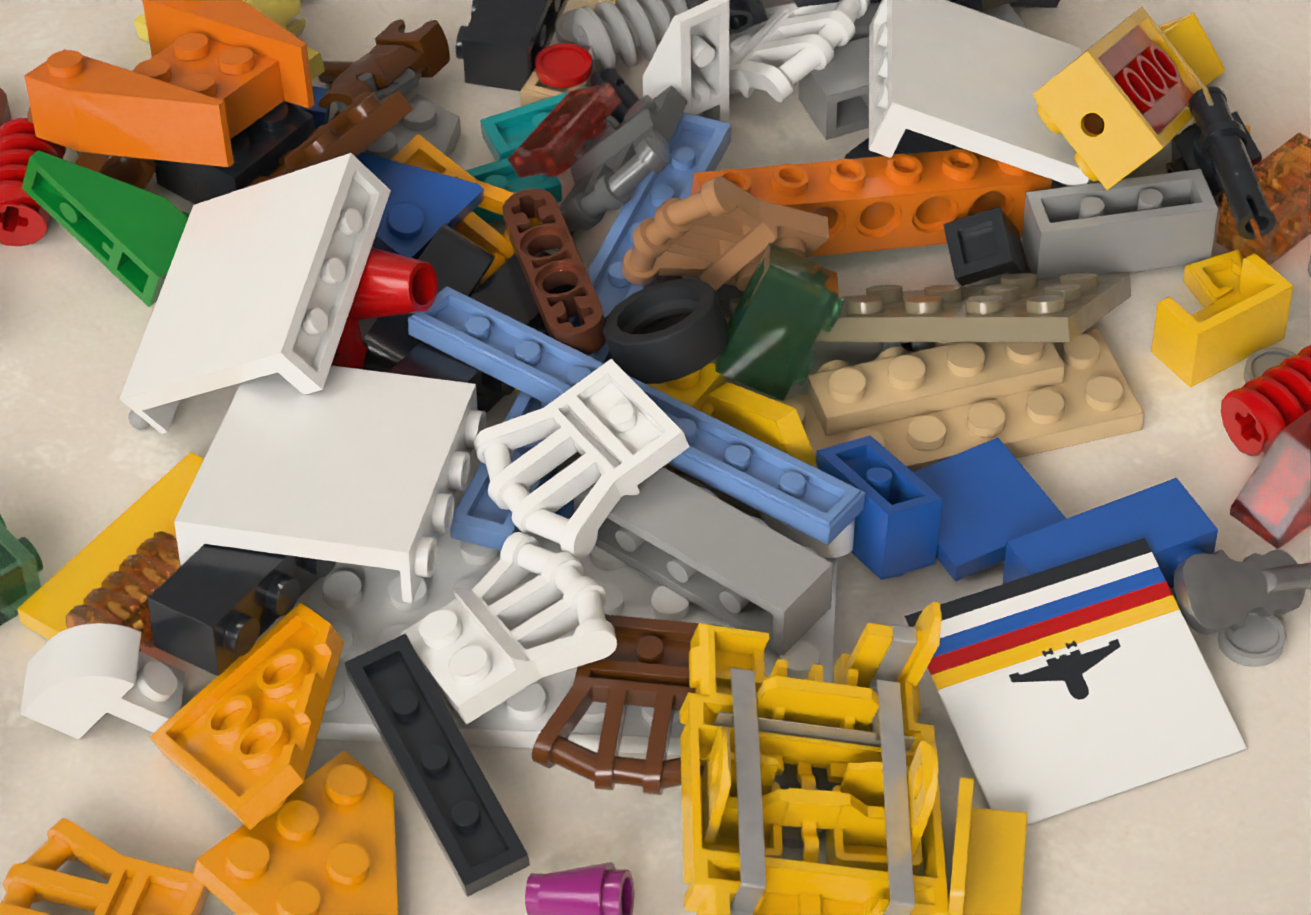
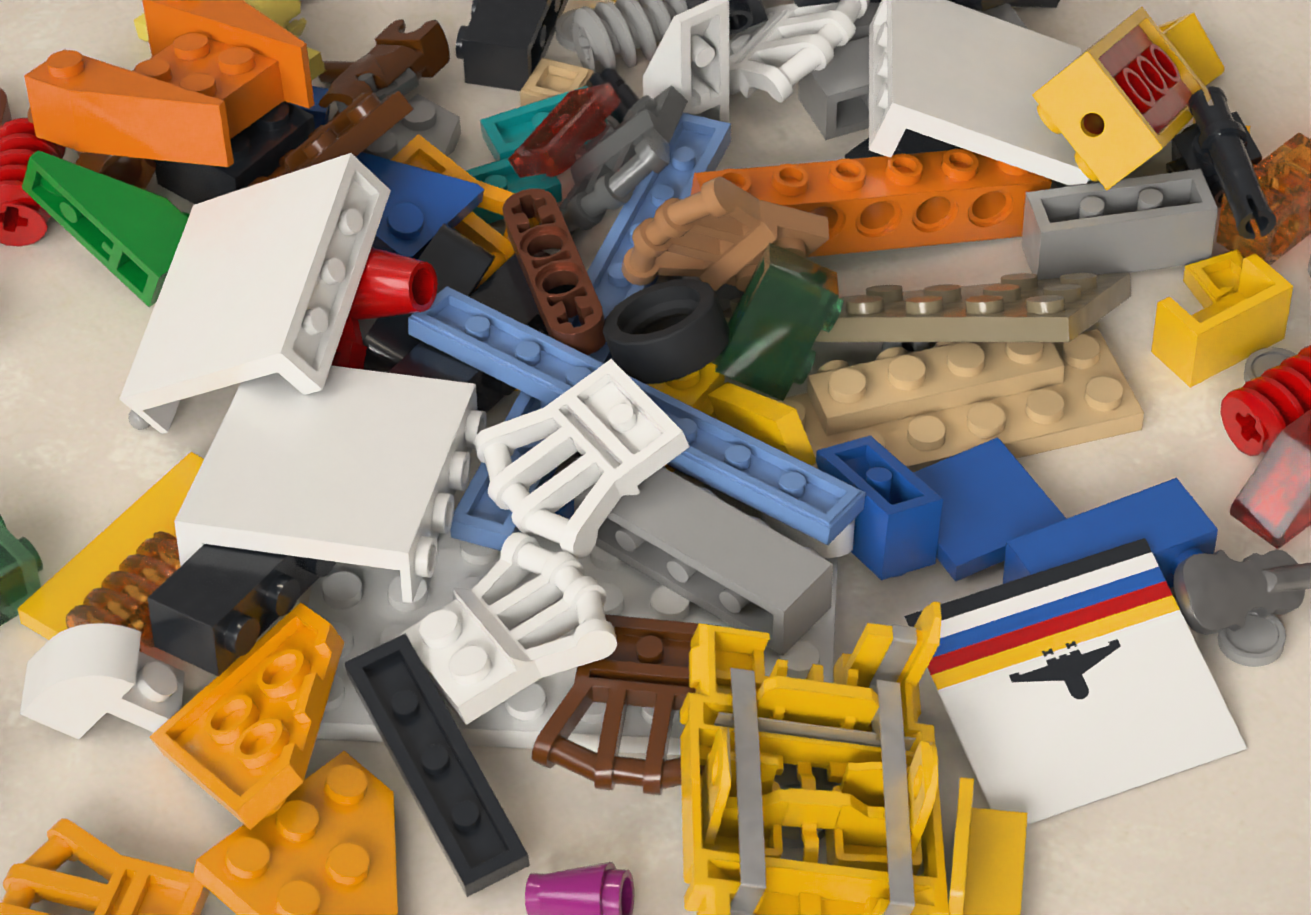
(563, 65): red piece -> none
(984, 246): black panel -> none

